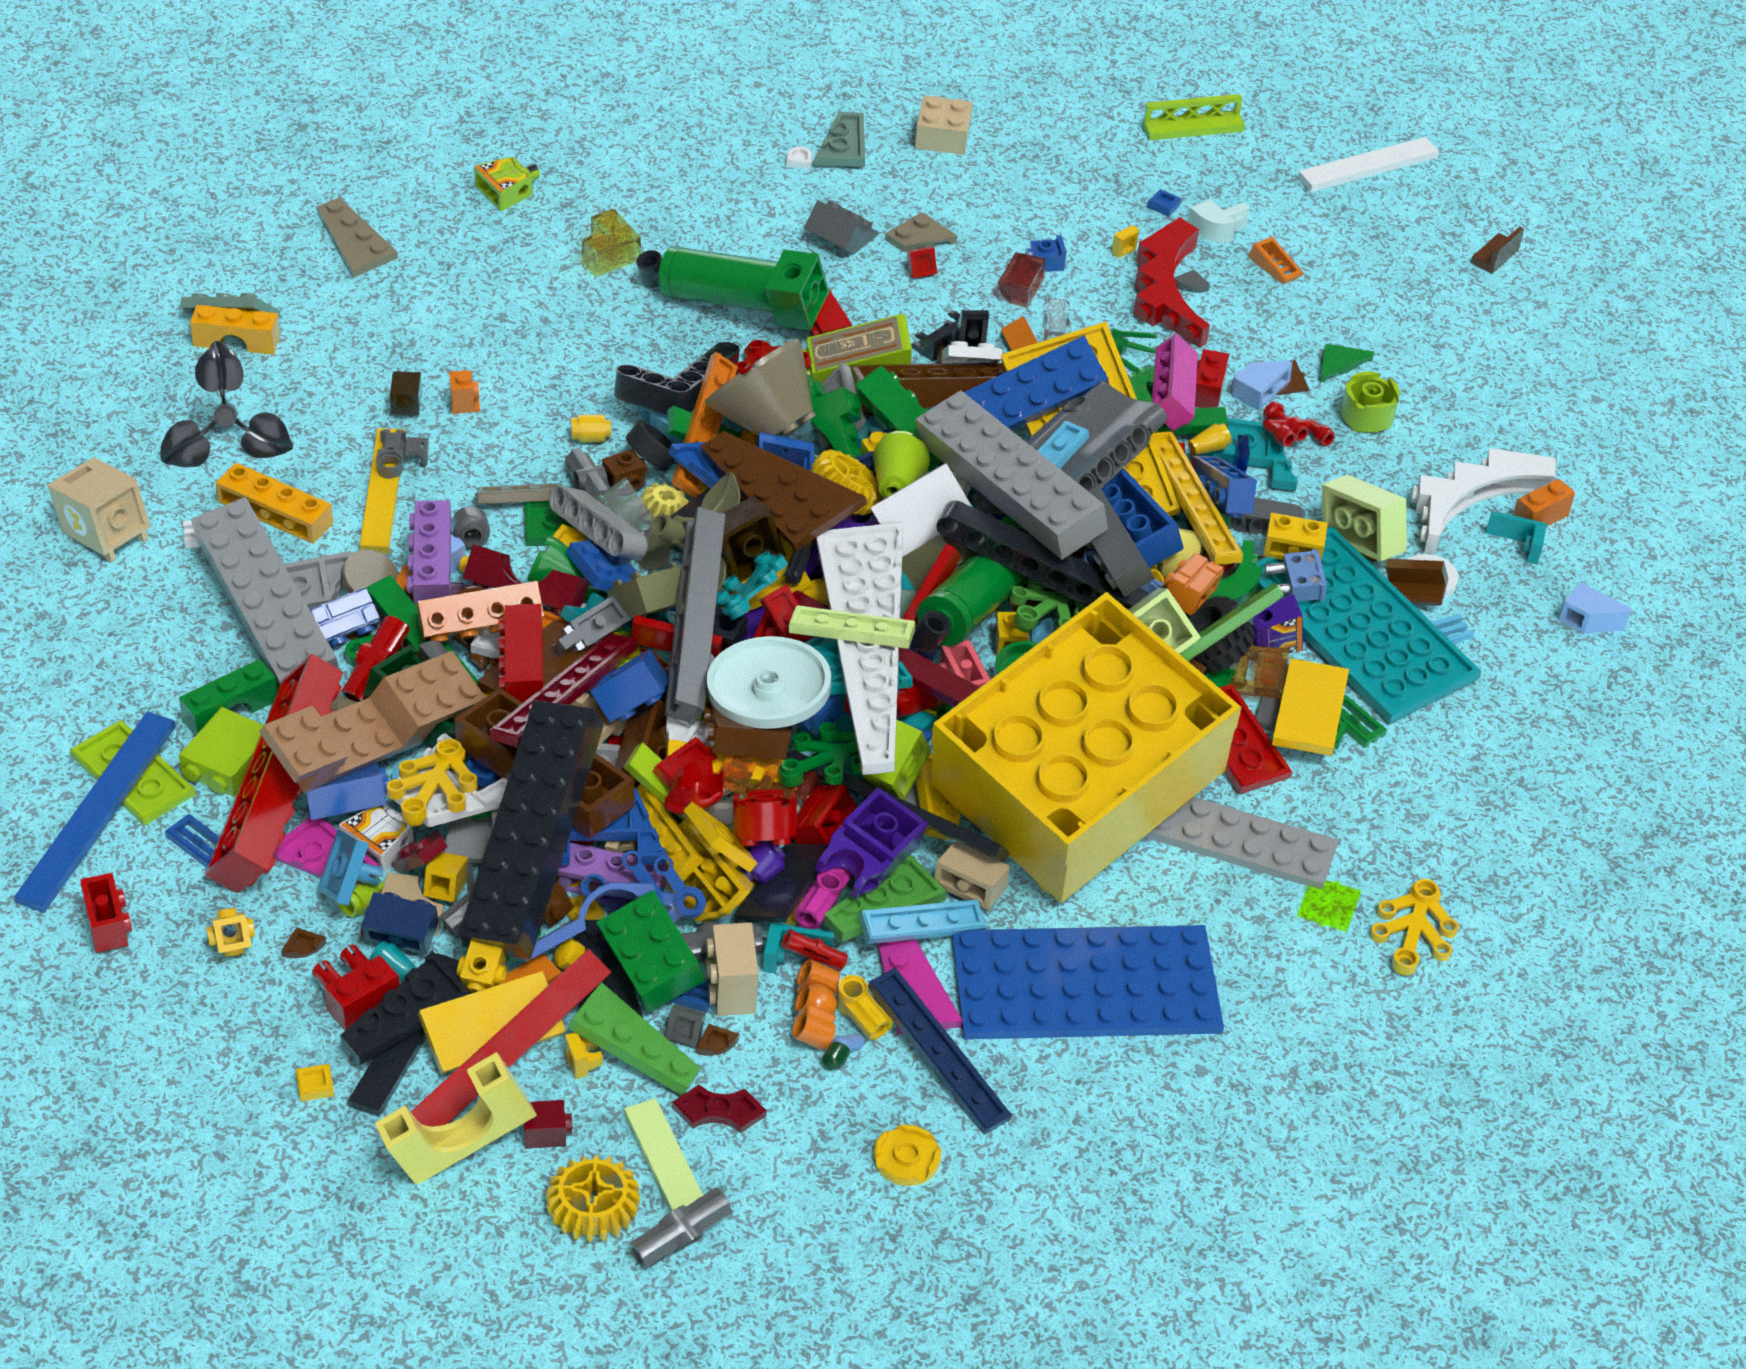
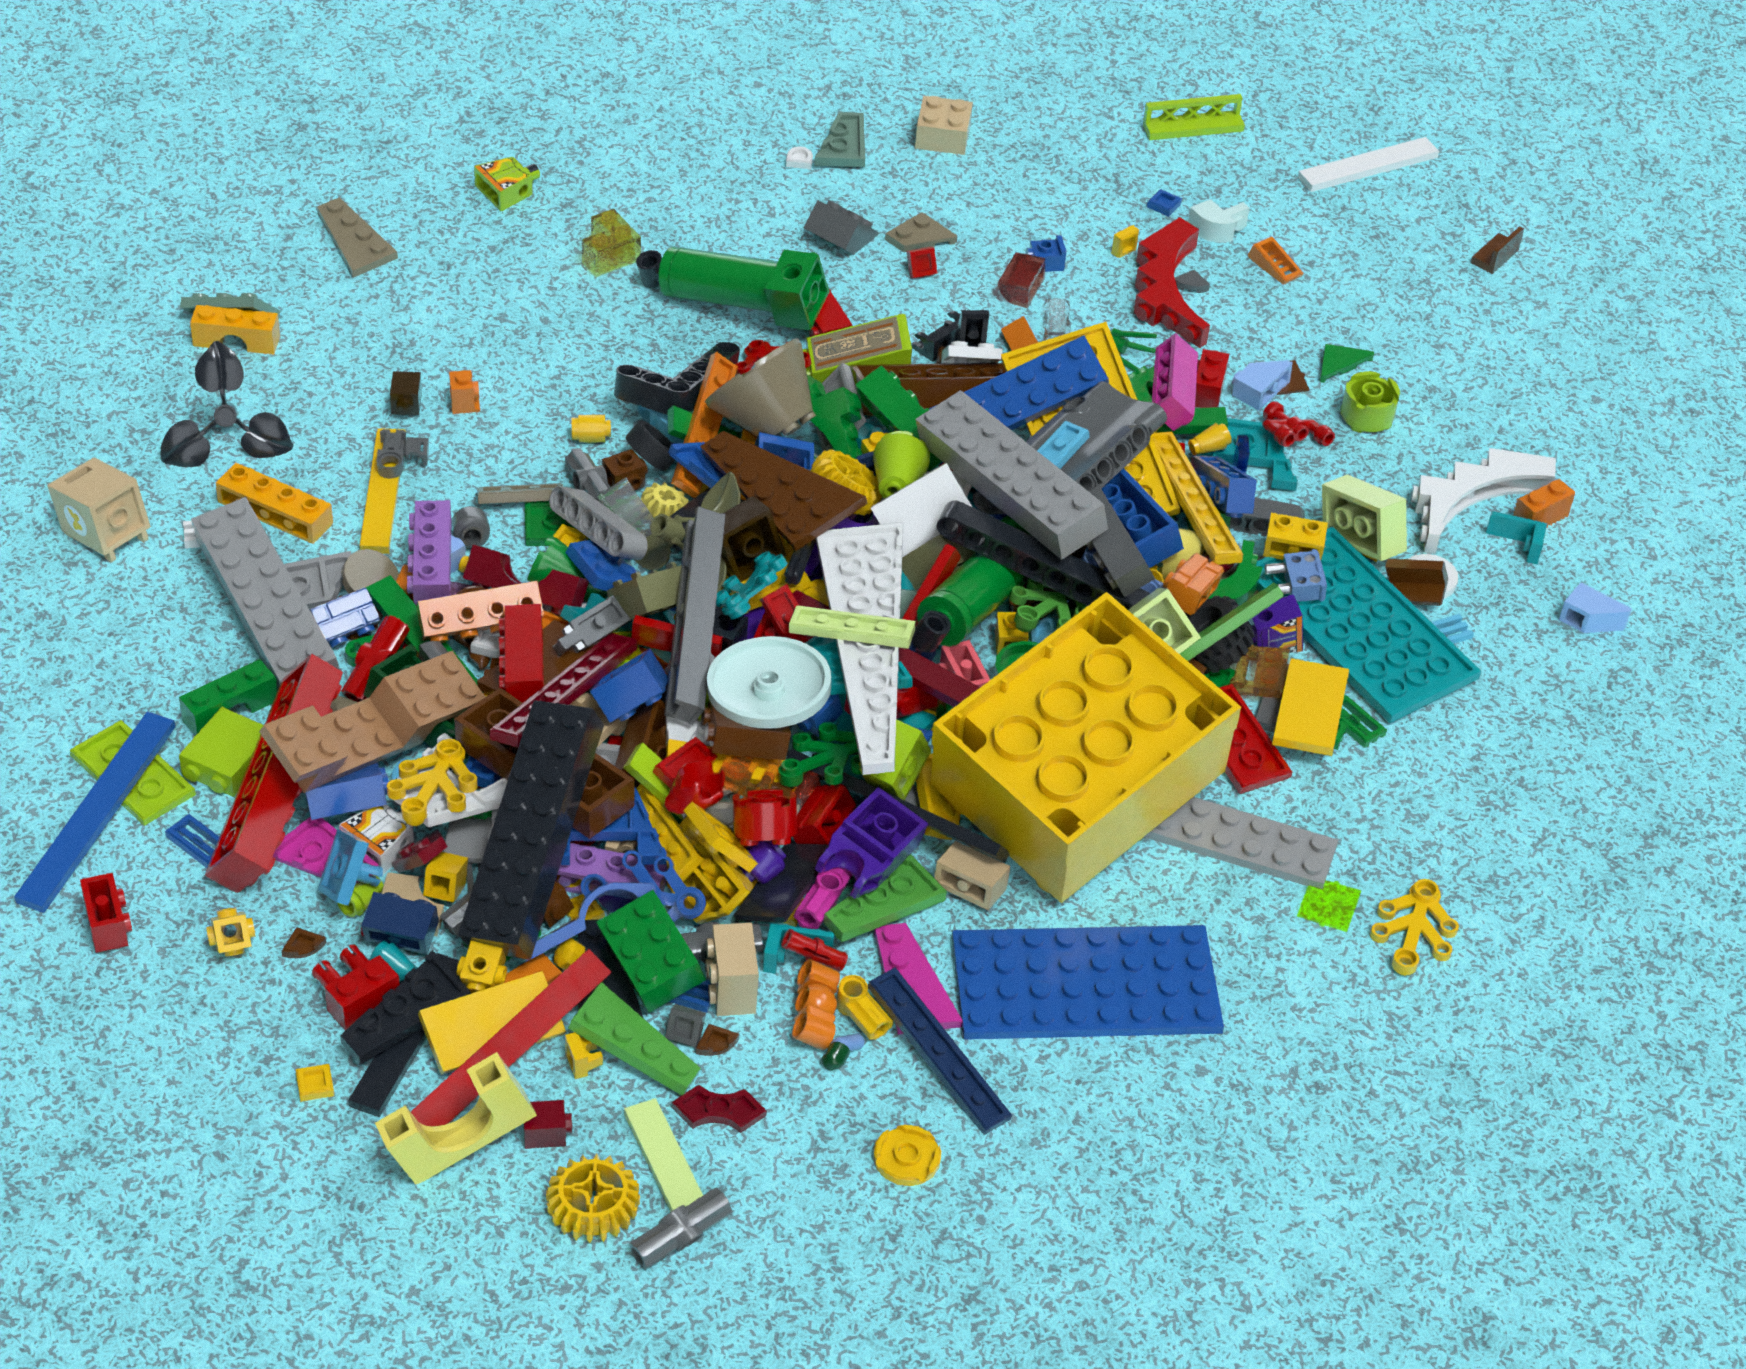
(921, 921): medium azure tile -> none

